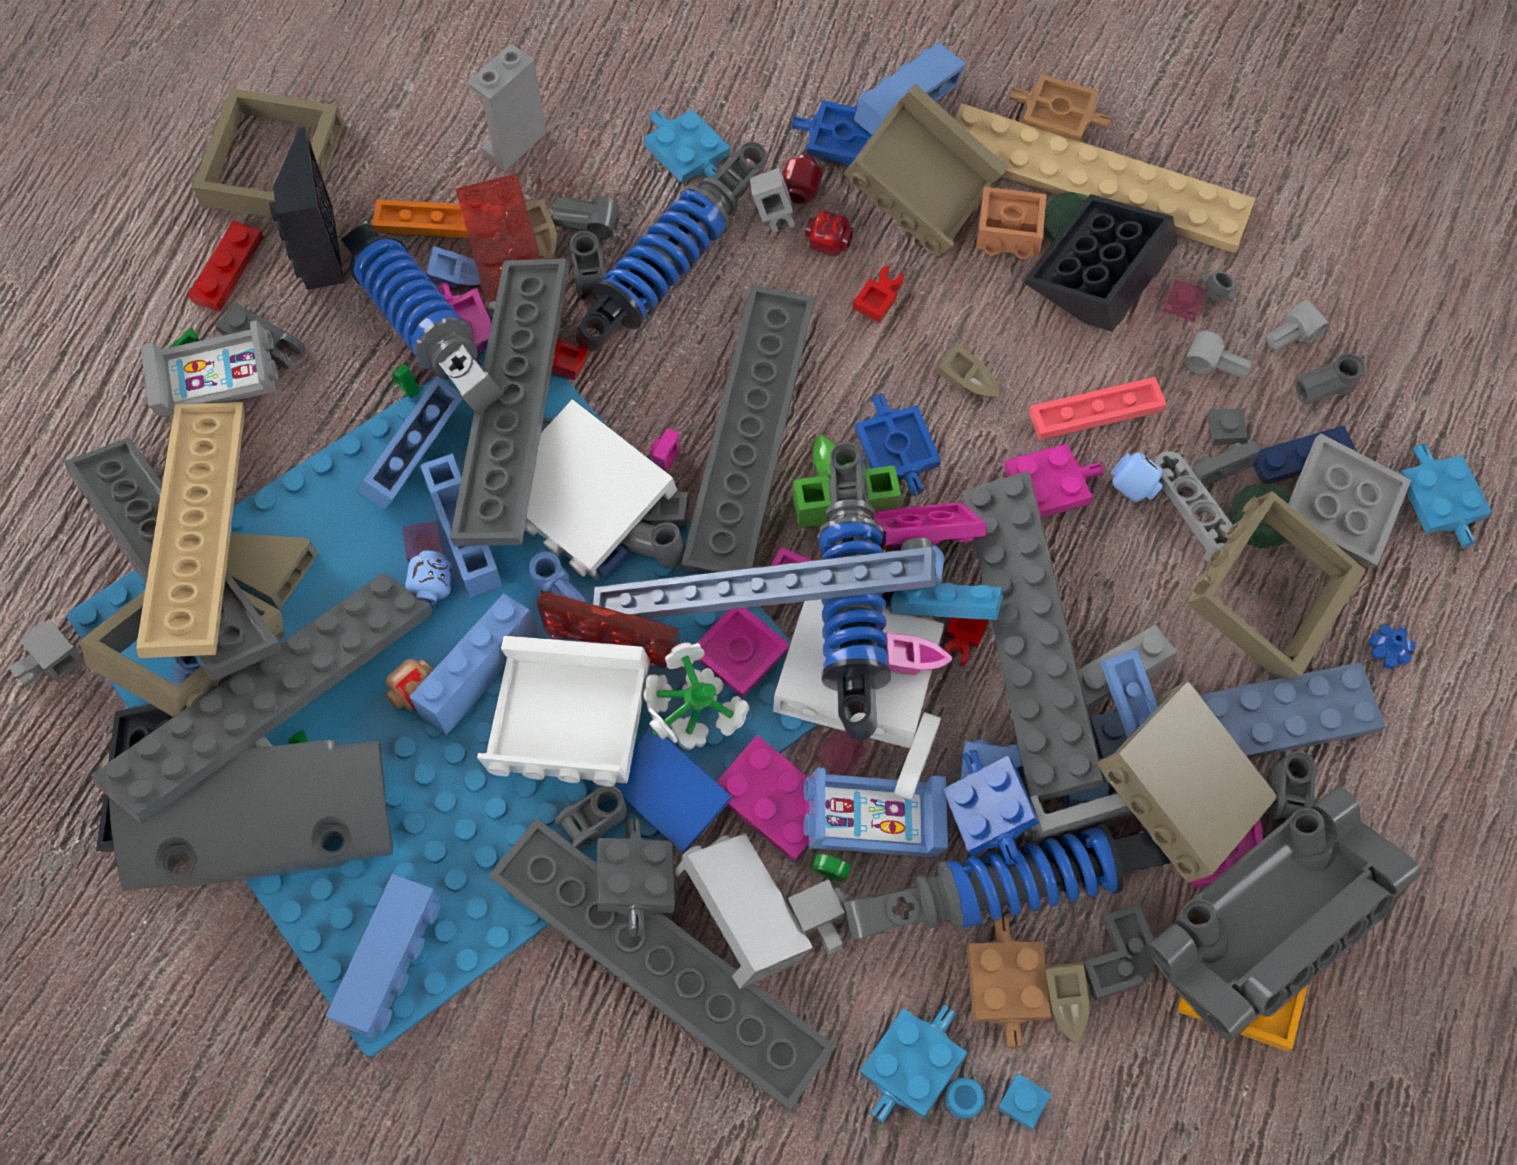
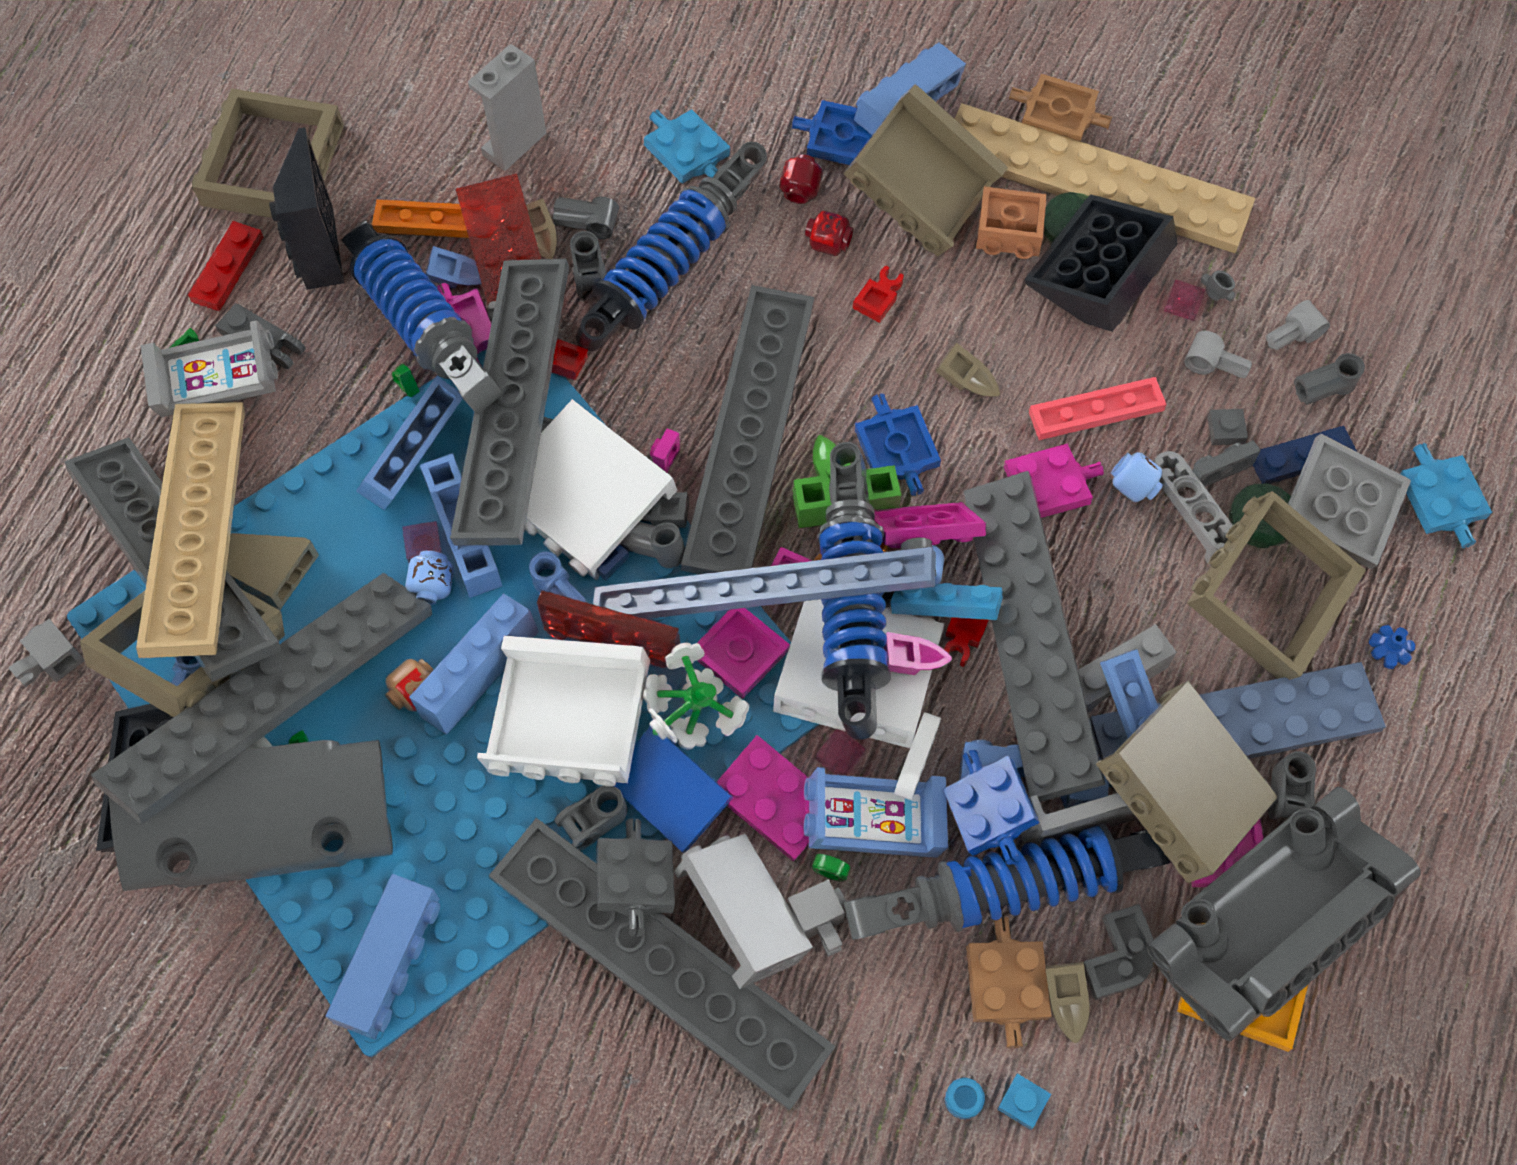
(772, 198): light grey brick -> none
(913, 1063): dark azure plate -> none

